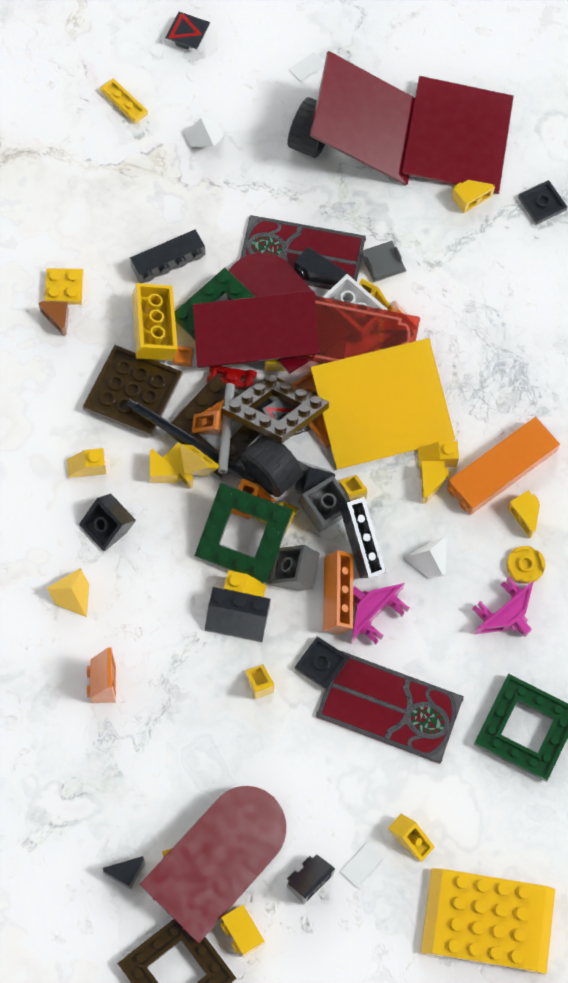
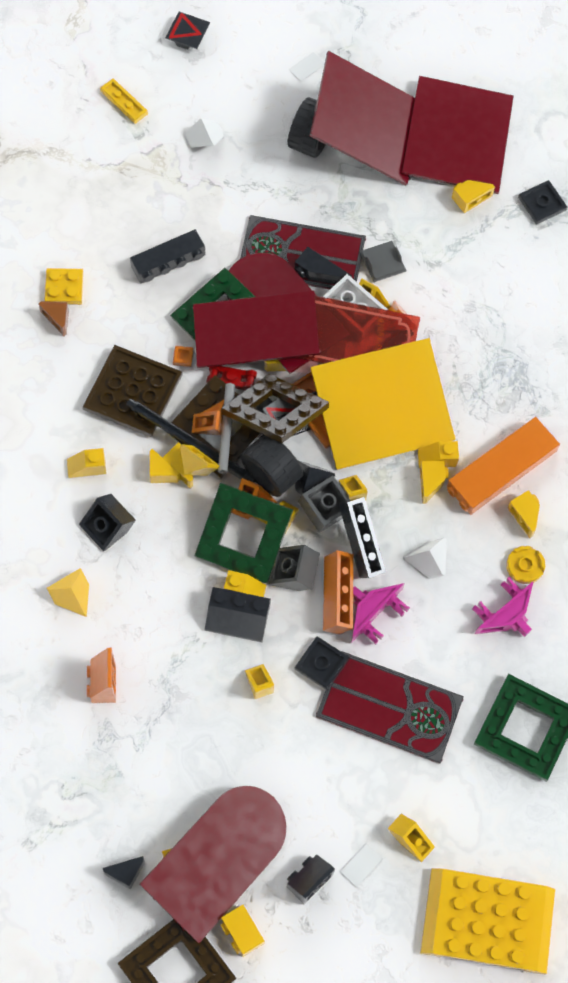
(154, 322): yellow brick -> none

